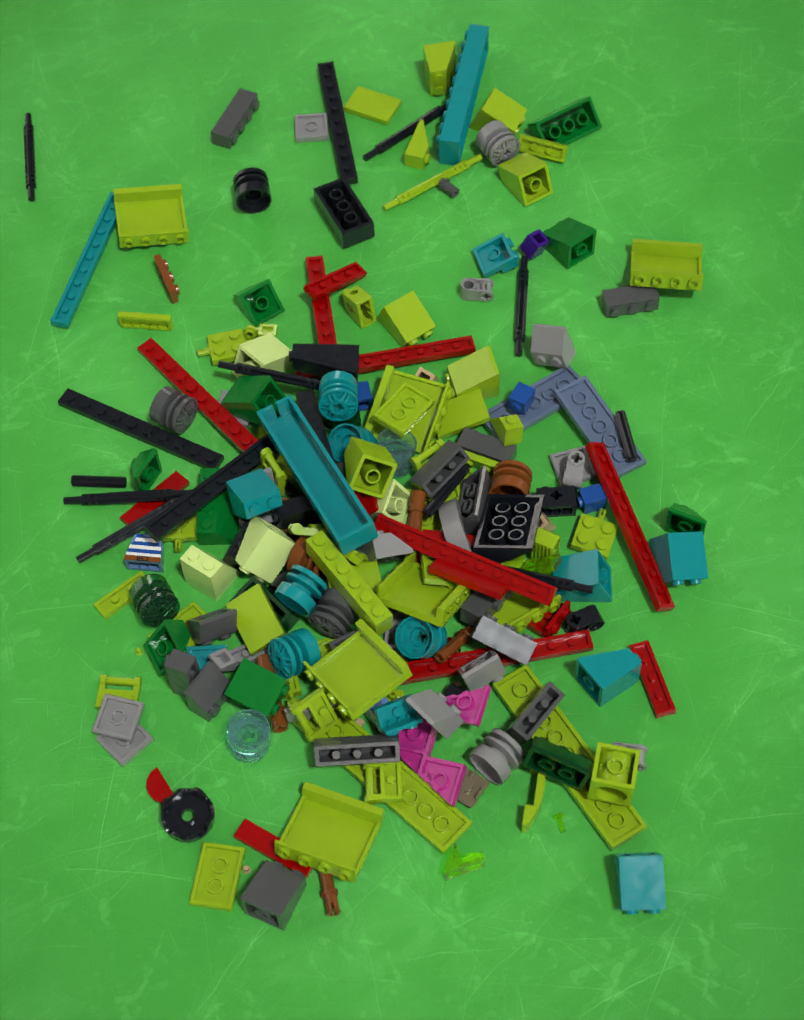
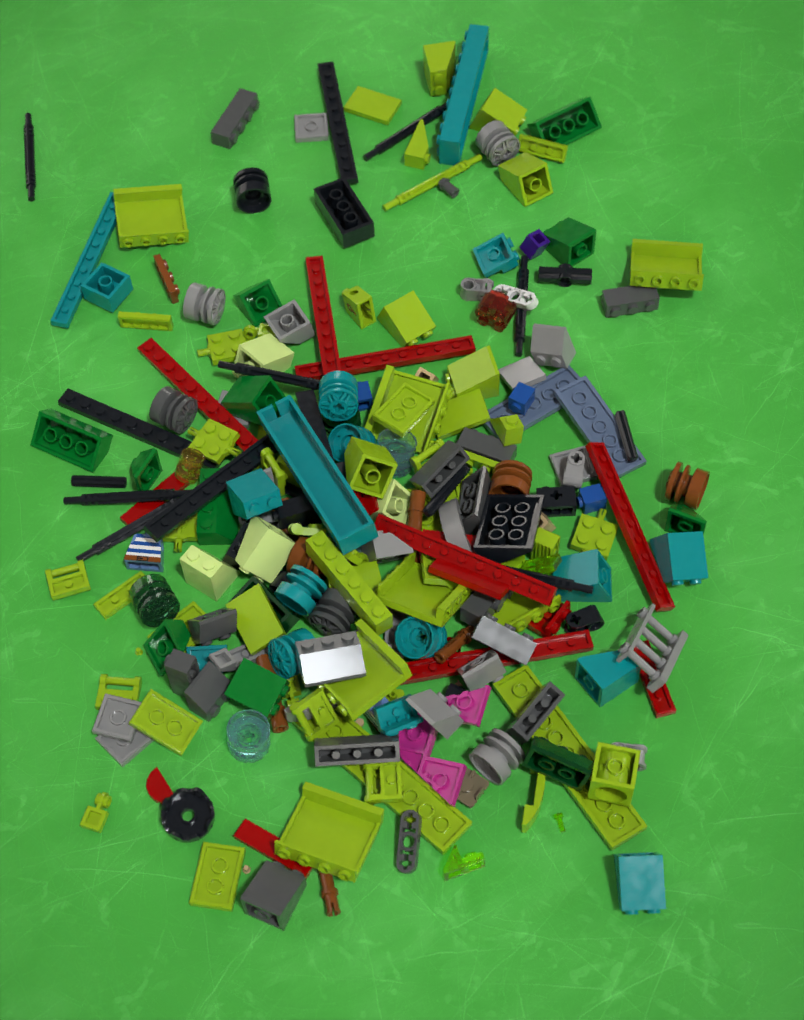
(68, 584): none -> lime plate
(70, 439): none -> green slope
(95, 818): none -> lime plate
(107, 287): none -> teal brick
(165, 722): none -> lime tile
(189, 465): none -> clear yellow wheel
(204, 303): none -> light grey wheel
(214, 441): none -> lime plate
(290, 324): none -> light grey slope
(325, 358): black slope -> none
(330, 659): none -> slope
(334, 281): red tile -> none
(415, 848): none -> dark grey beam
(495, 310): none -> clear red brick
(522, 371): none -> light grey tile
(523, 295): none -> white beam
(565, 275): none -> black piece
(669, 653): none -> light grey fence
(687, 485): none -> dark orange wheel

